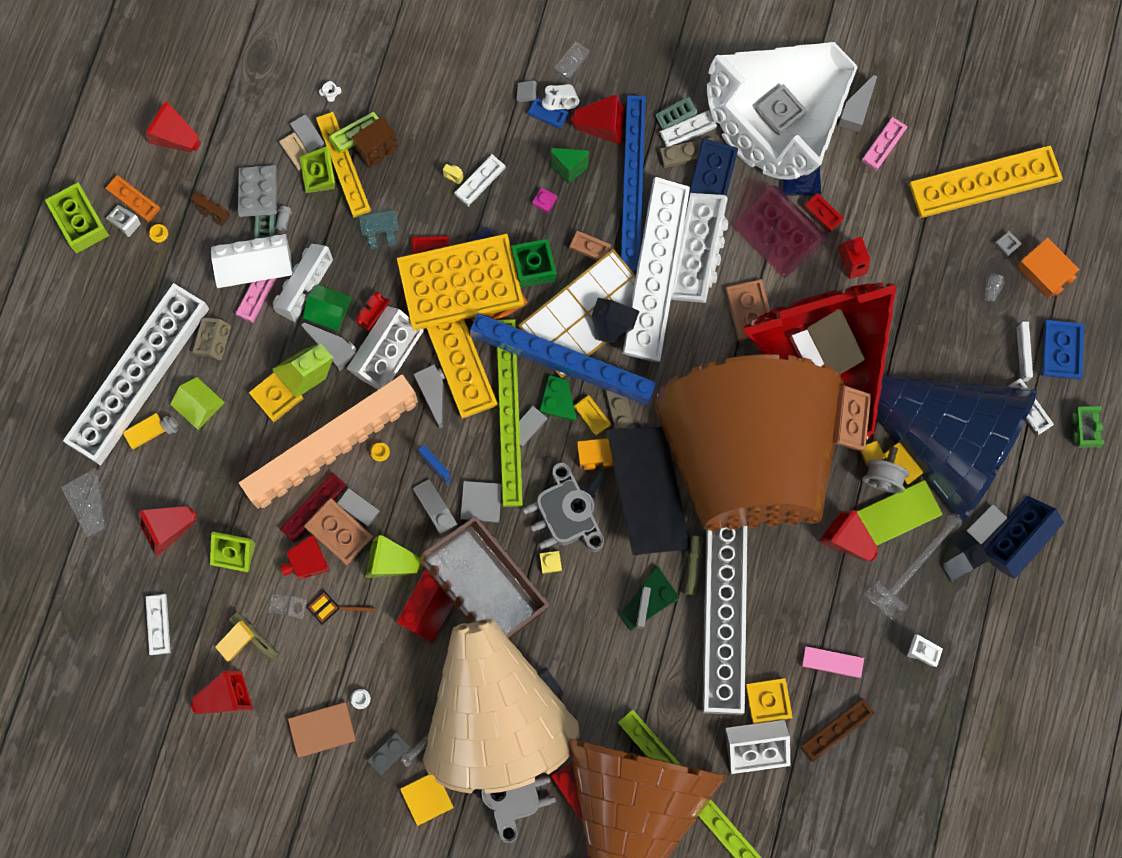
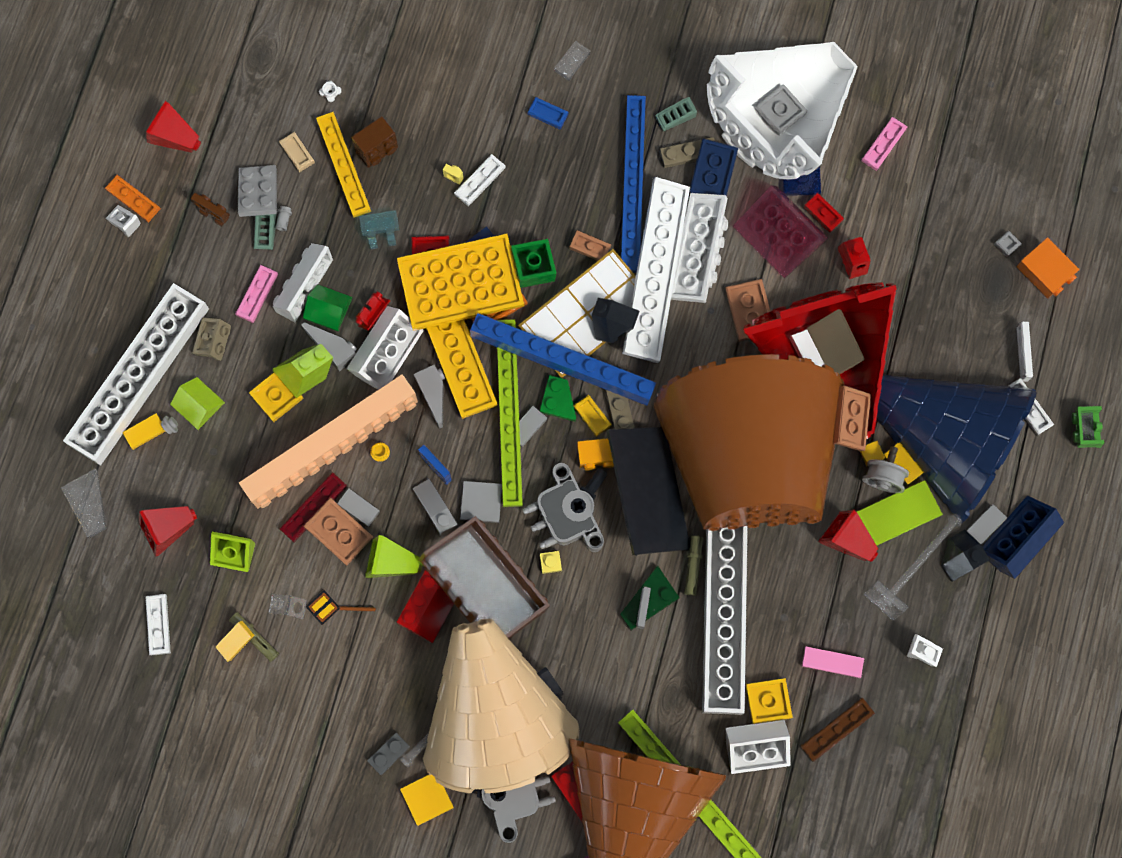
(77, 217): lime brick -> none
(158, 233): yellow plate -> none
(223, 694): red slope -> none
(251, 260): white slope -> none
(305, 560): red torso -> none
(307, 134): light grey tile -> none
(317, 171): lime slope -> none
(322, 730): nougat tile -> none
(343, 138): lime plate -> none
(360, 699): white plate -> none
(526, 91): light grey tile -> none
(544, 200): dark pink plate -> none
(561, 96): white piece -> none
(569, 162): green slope -> none
(601, 119): red slope -> none
(688, 129): white tile -> none
(856, 107): light grey slope -> none
(985, 181): yellow plate -> none
(993, 286): clear cone -> none
(1063, 349): blue plate -> none

